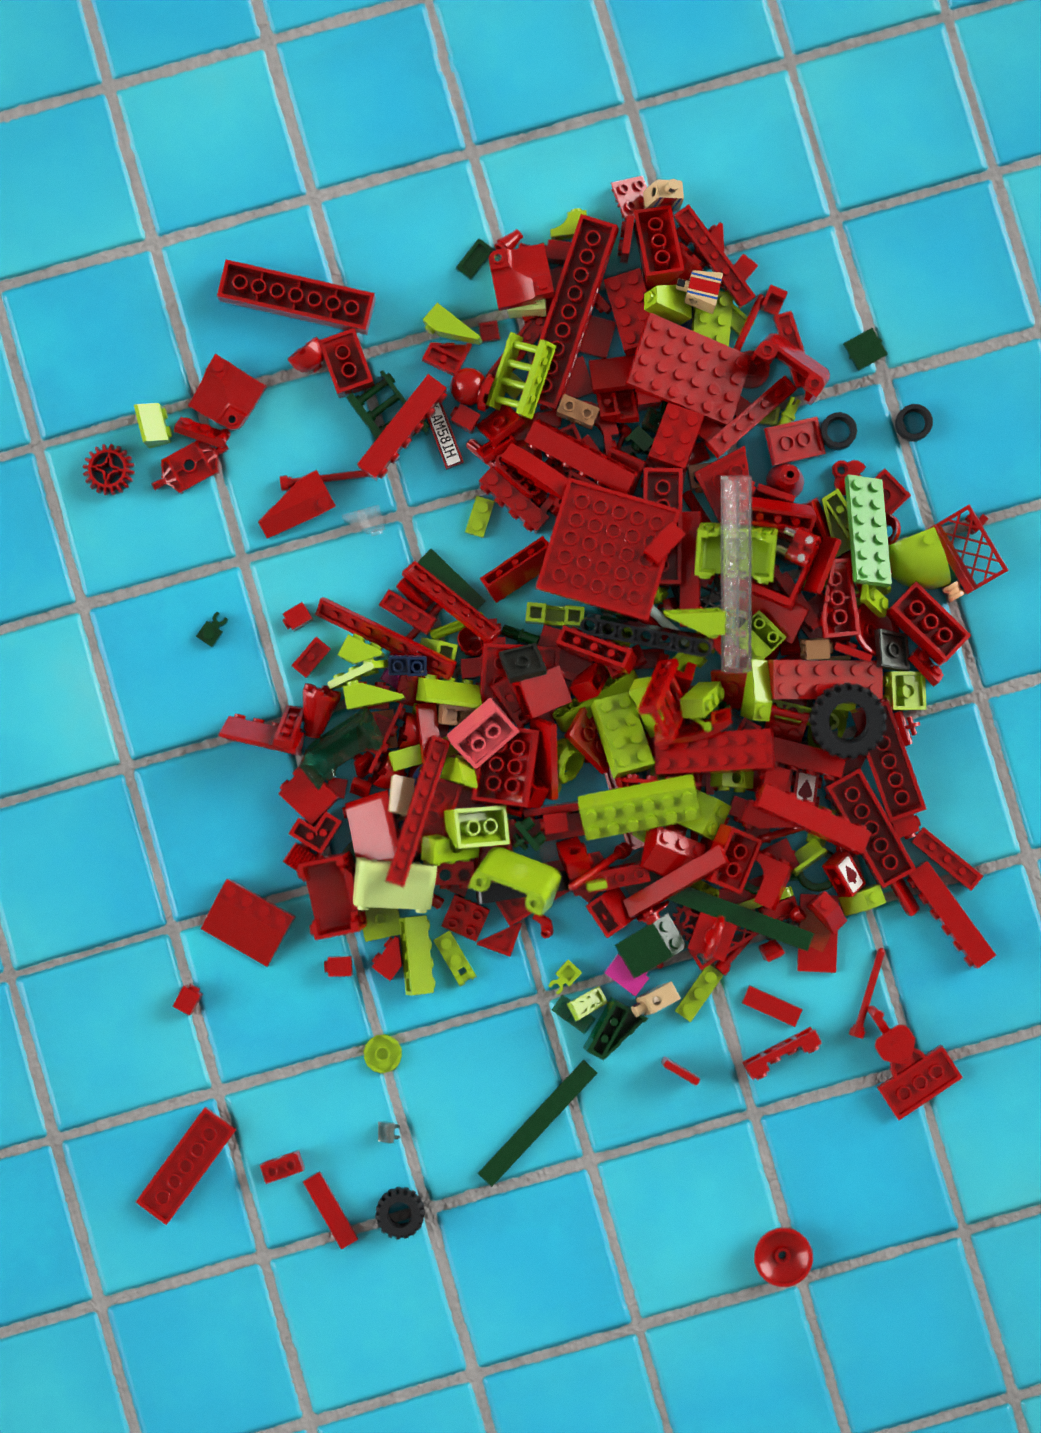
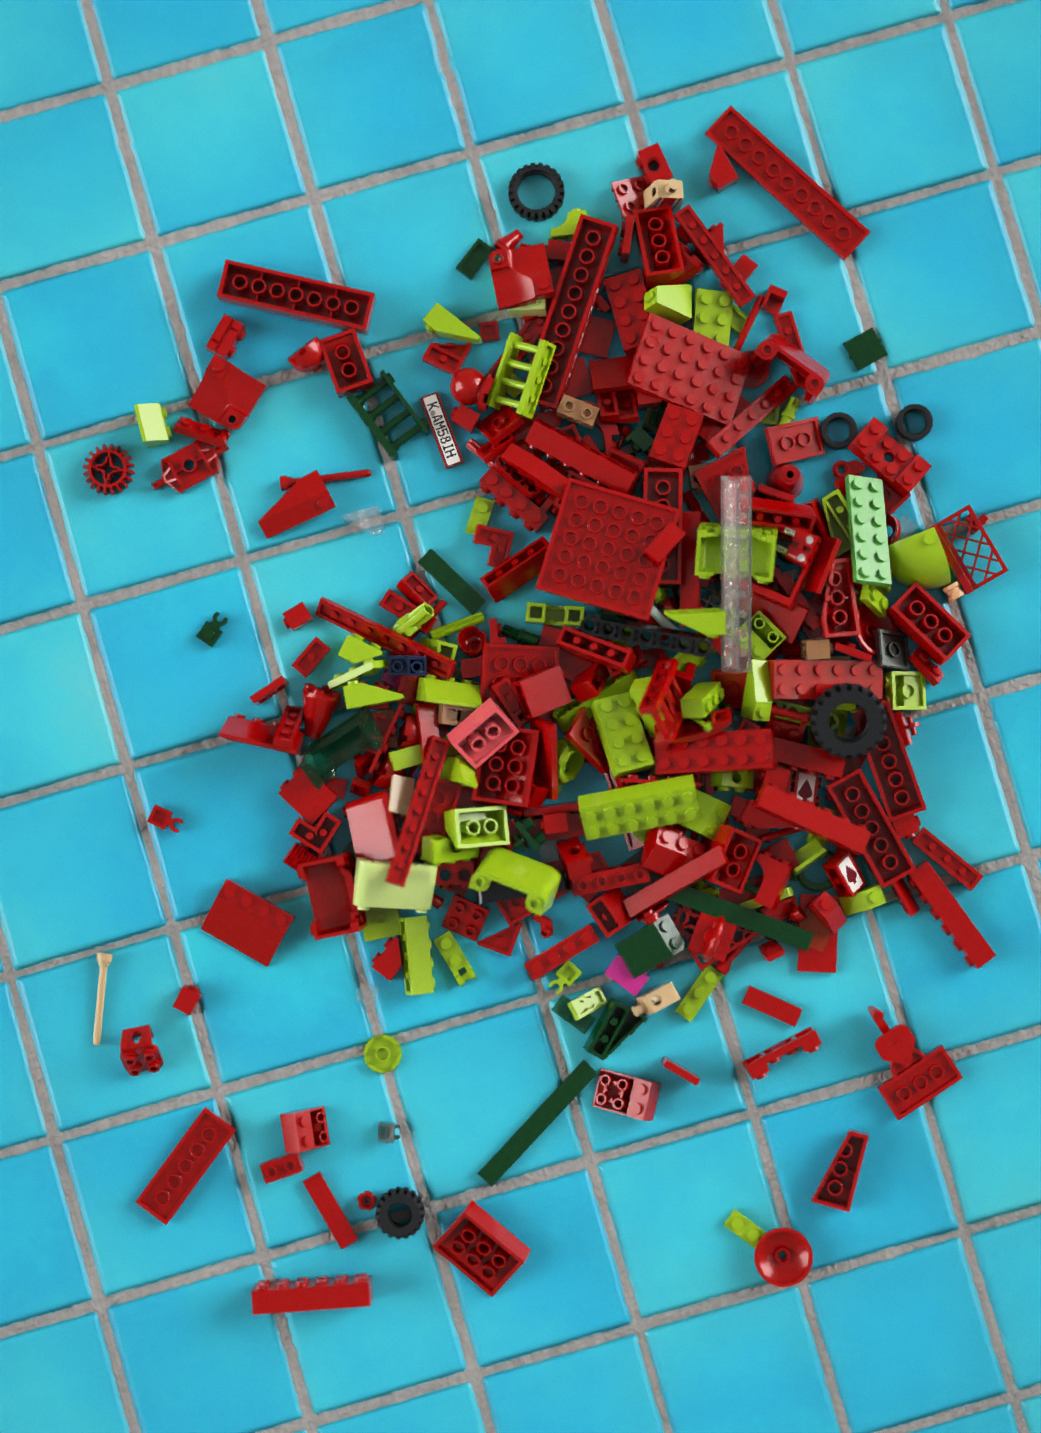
(104, 961): none -> tan piece
(140, 1055): none -> red piece
(162, 817): none -> red plate
(226, 337): none -> red brick
(269, 690): none -> red tile
(304, 1129): none -> red slope
(312, 1294): none -> red brick
(338, 966): red brick -> none
(366, 1205): none -> red plate
(367, 993): none -> clear plate
(402, 427): red brick -> none
(412, 621): none -> lime piece
(451, 602): red tile -> none
(482, 1248): none -> red slope
(498, 541): none -> red plate
(522, 663): pearl dark grey tile -> none
(536, 169): none -> black tyre
(561, 952): none -> red brick
(596, 884): lime tile -> none
(621, 851): red piece -> none
(626, 1094): none -> red slope
(653, 155): none -> red brick
(701, 289): torso -> none
(722, 172): none -> red slope
(744, 1228): none -> lime plate
(787, 183): none -> red plate
(841, 1177): none -> red wedge
(858, 1029): red piece -> none
(905, 468): none -> red piece
(907, 526): none -> clear plate

